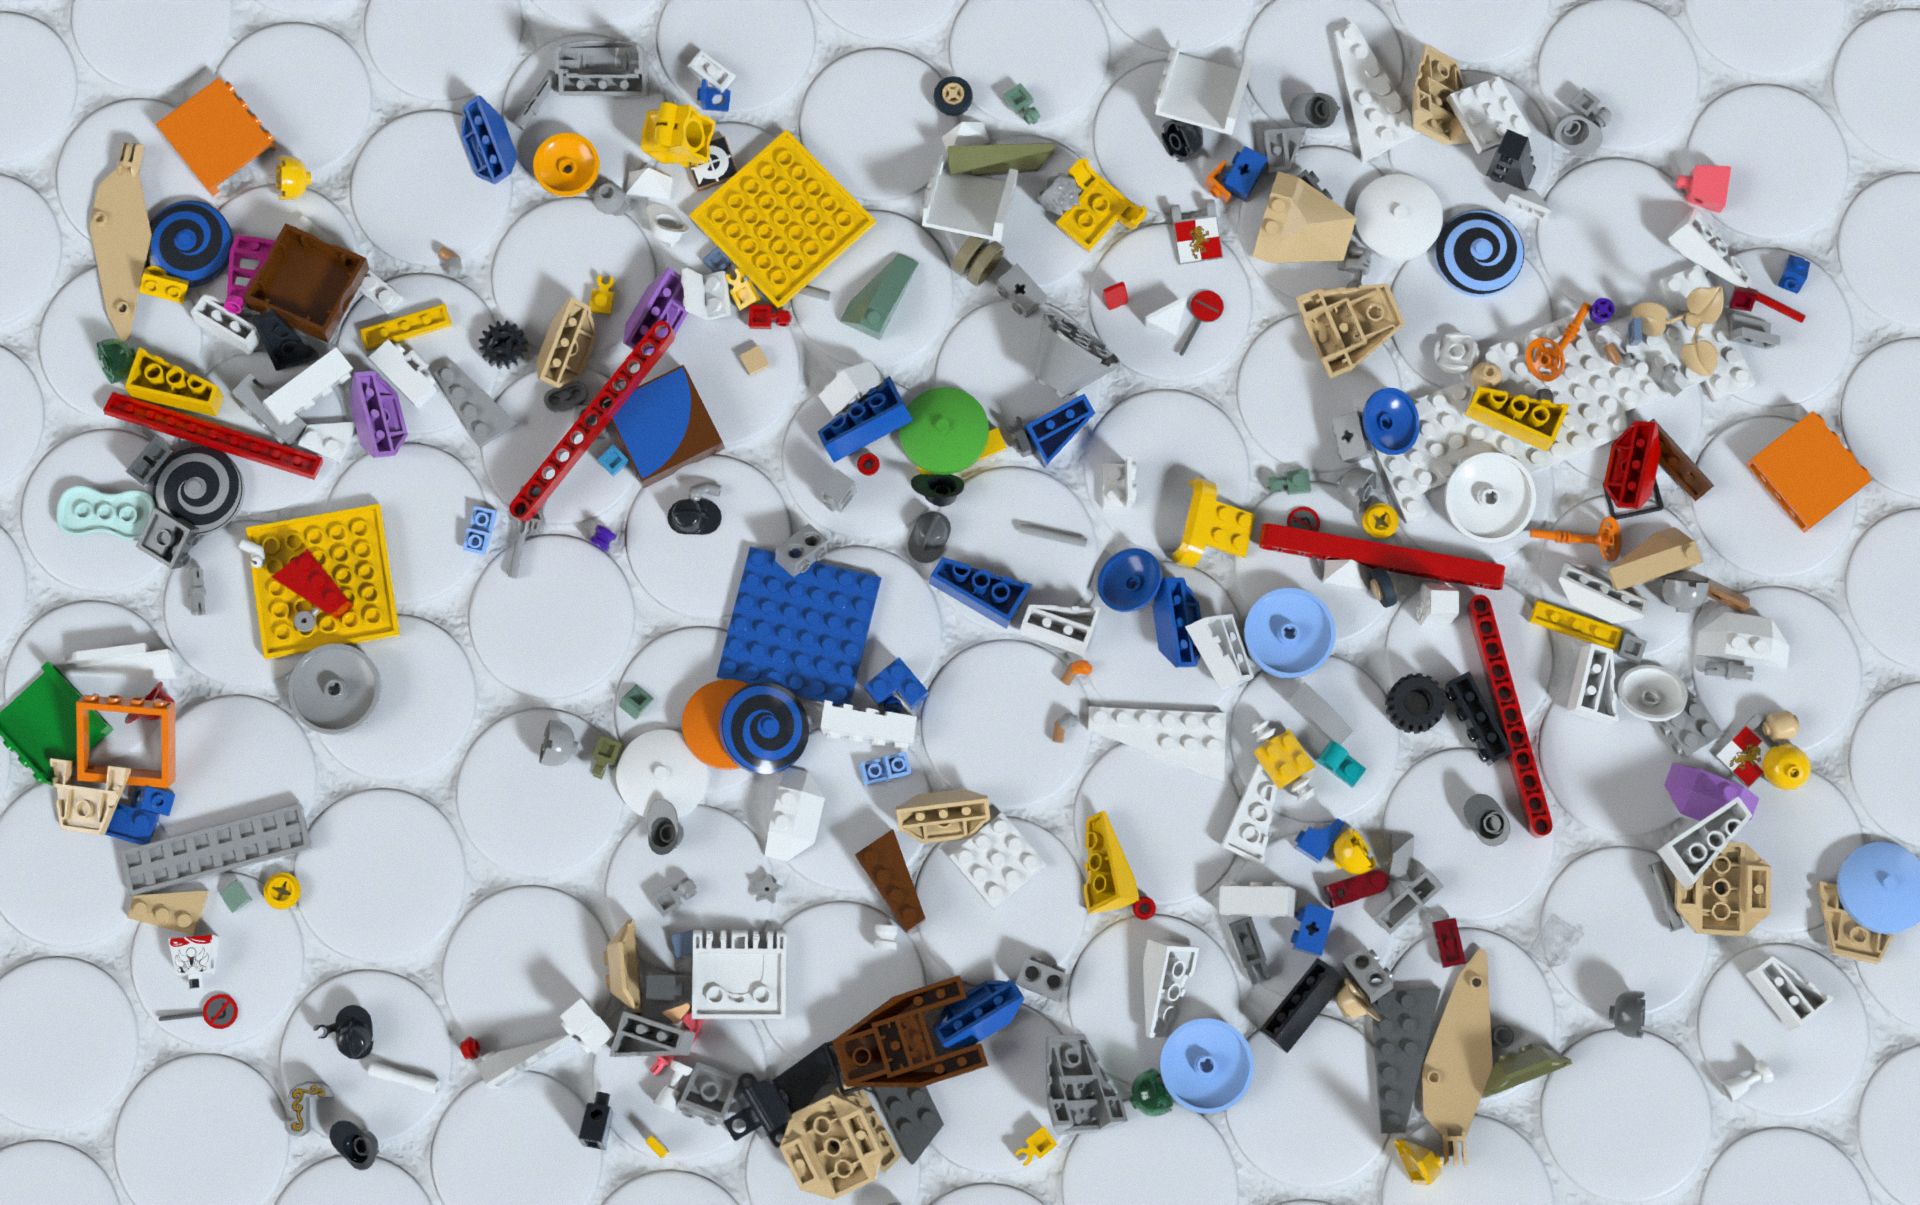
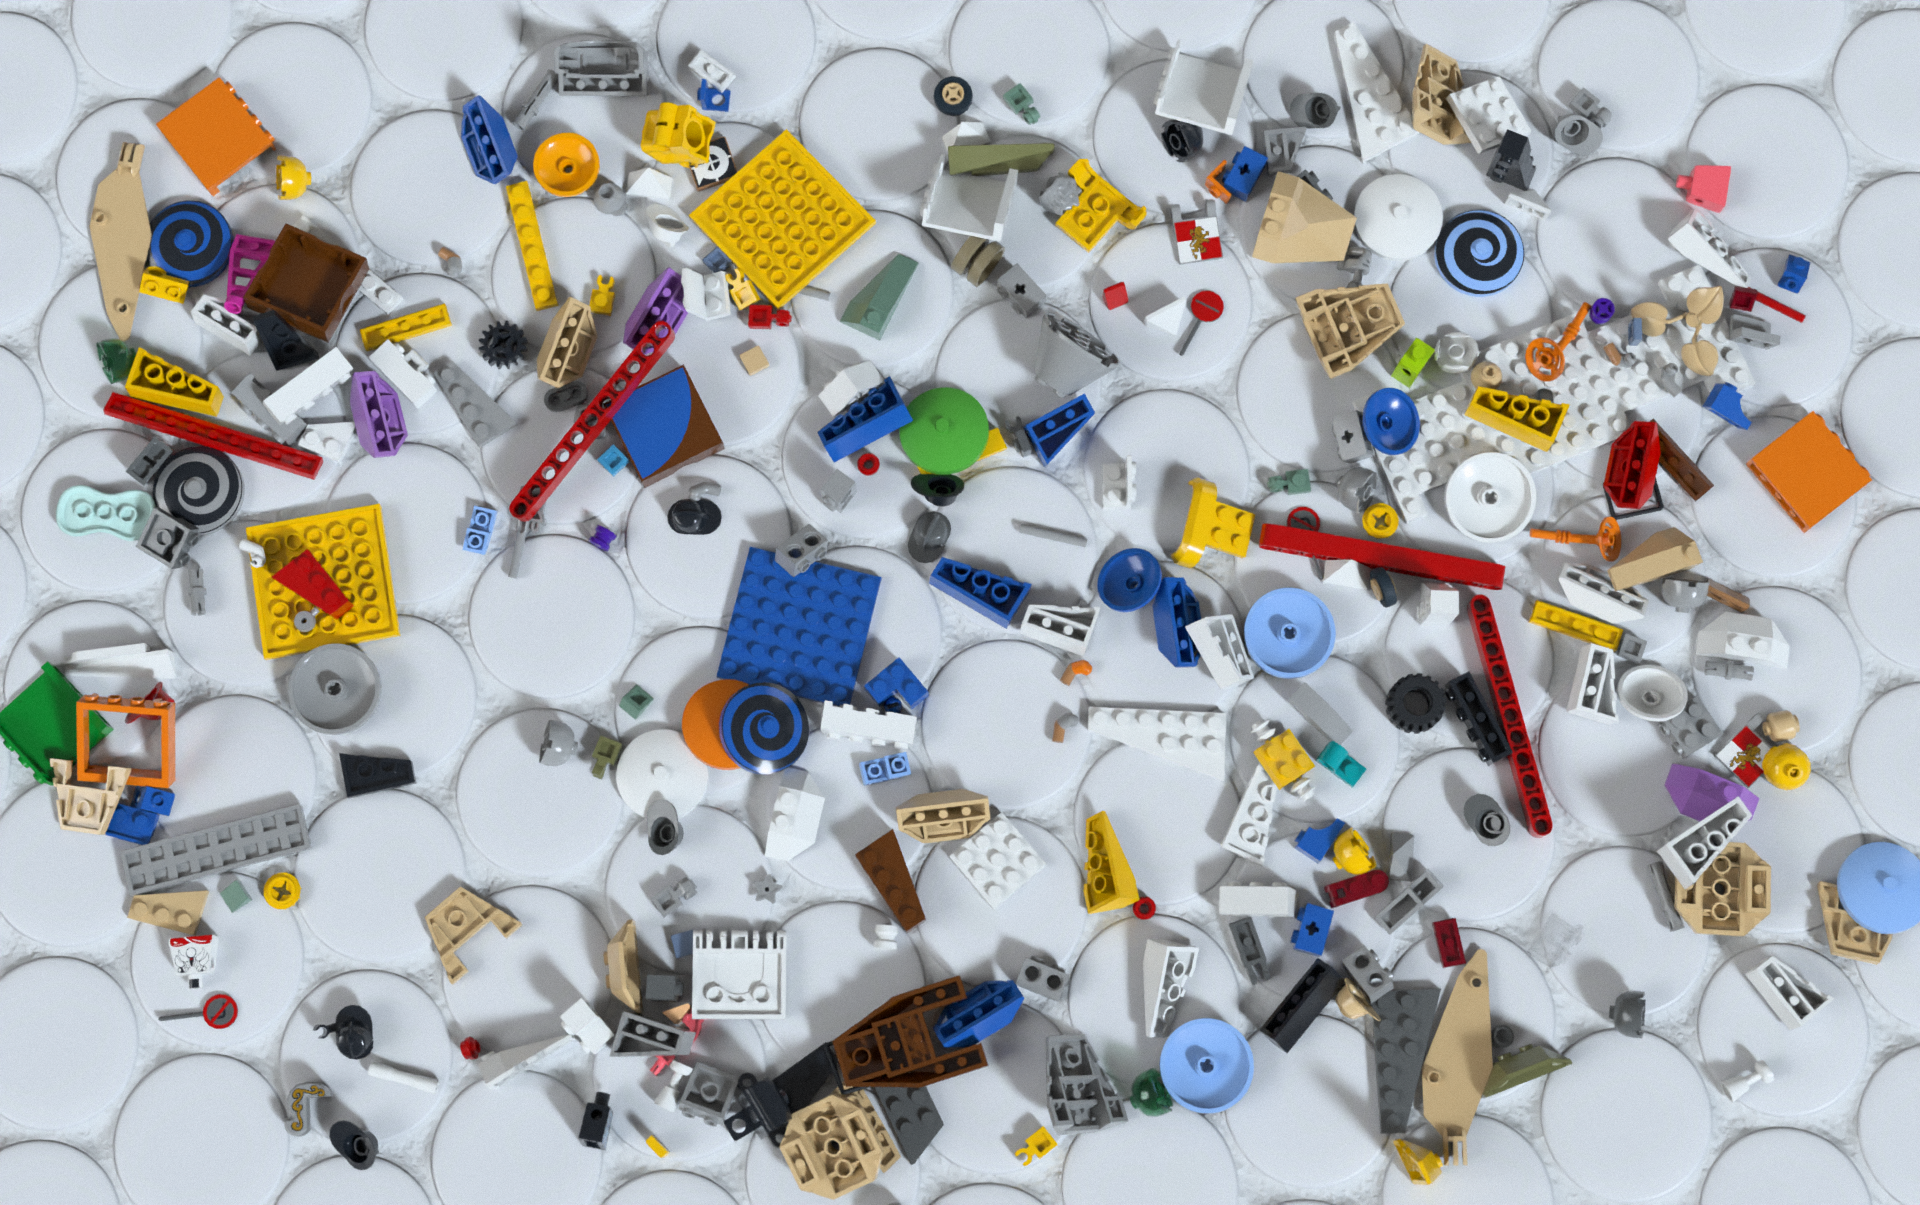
(373, 774): none -> black wing
(459, 920): none -> tan wing
(532, 245): none -> yellow plate
(1414, 361): none -> lime torso
(1725, 404): none -> blue arch

